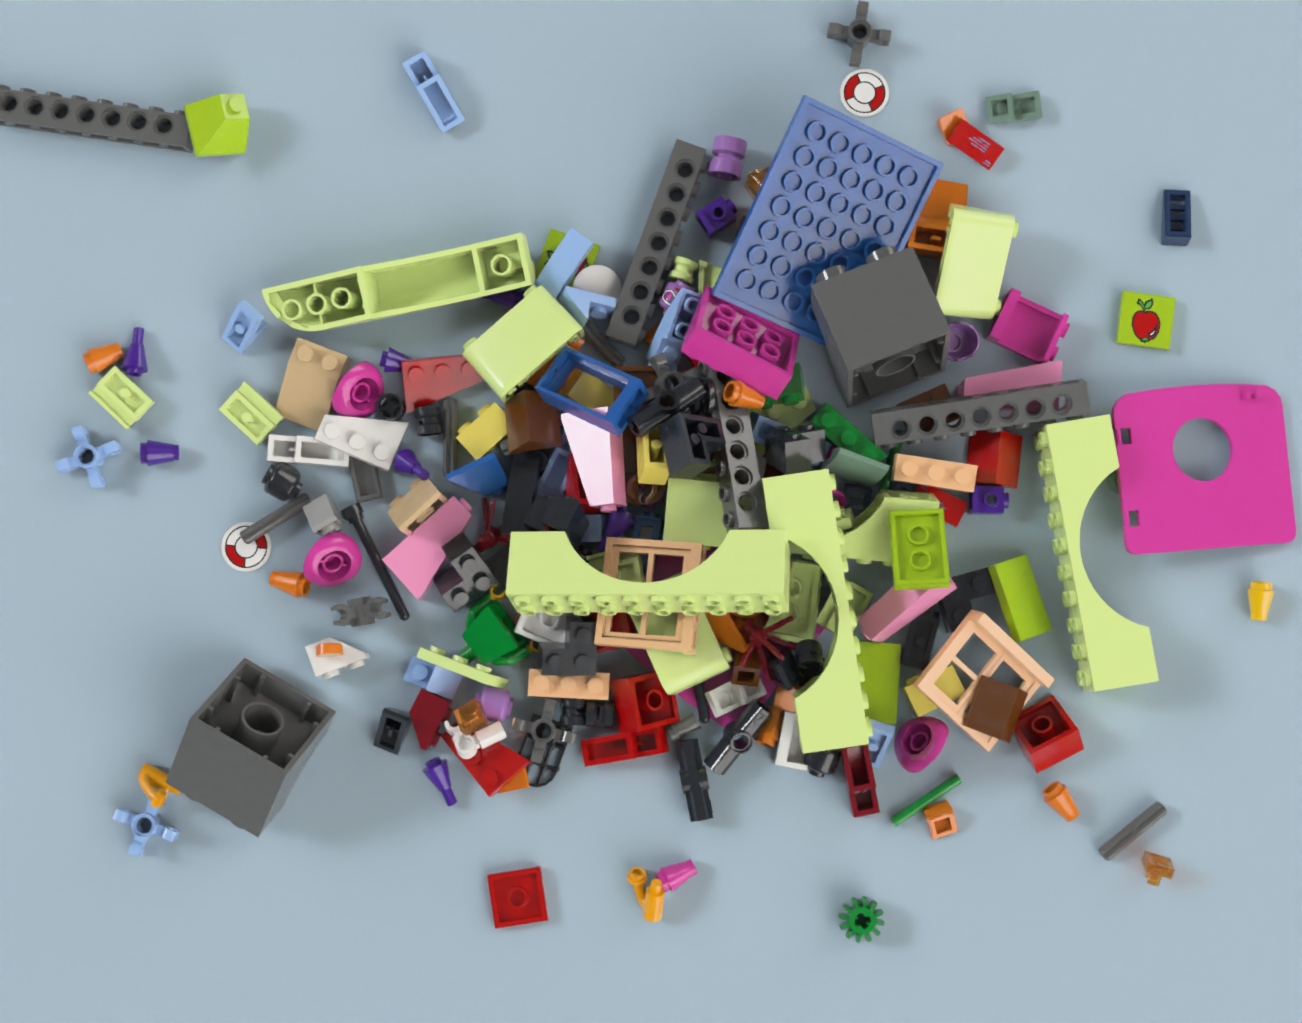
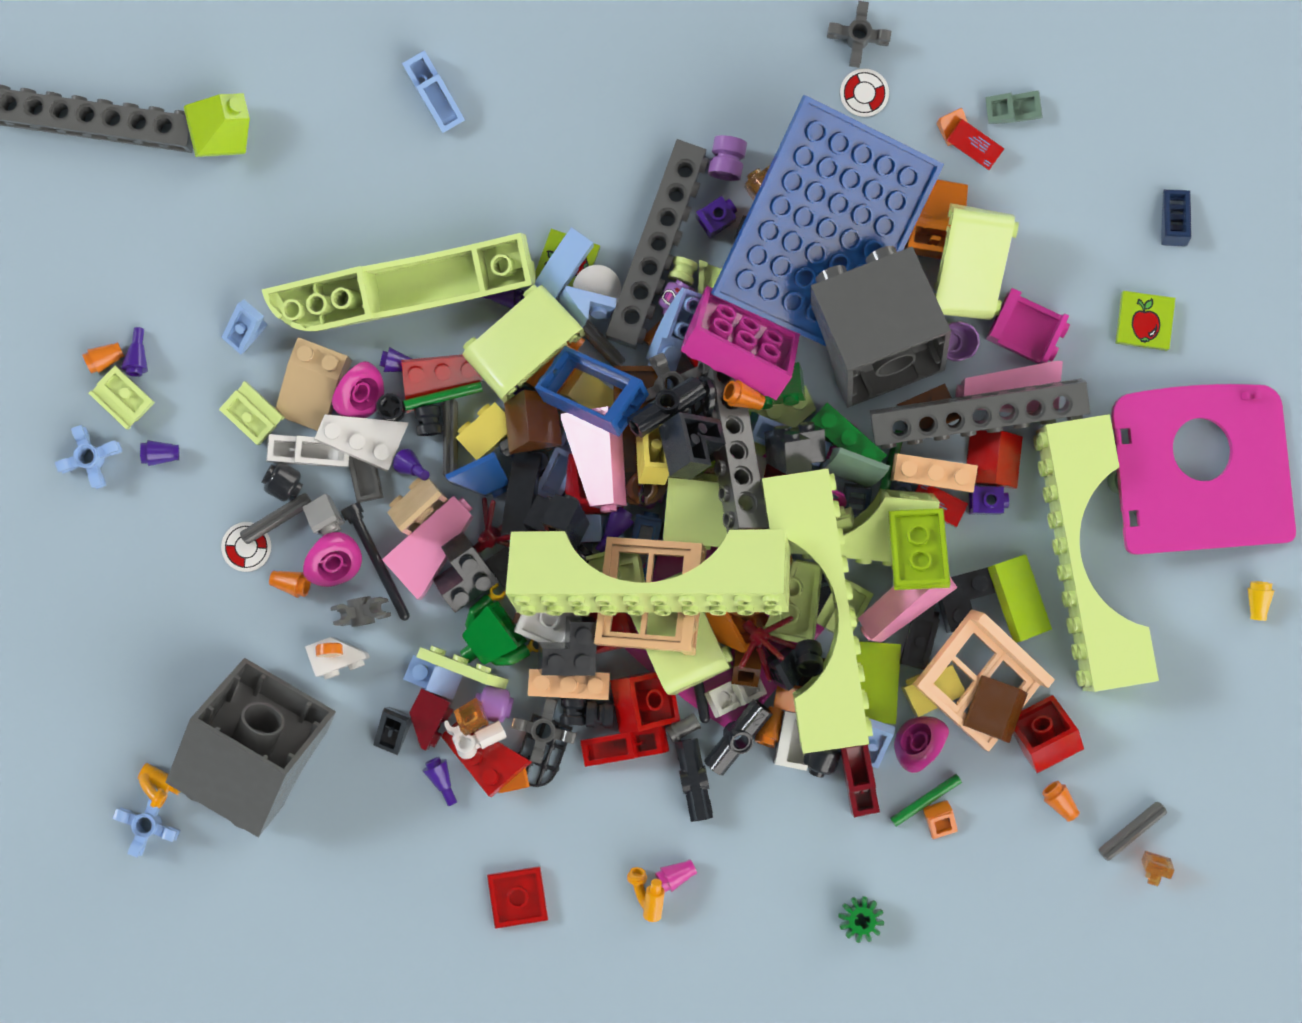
(443, 396): none -> green bar

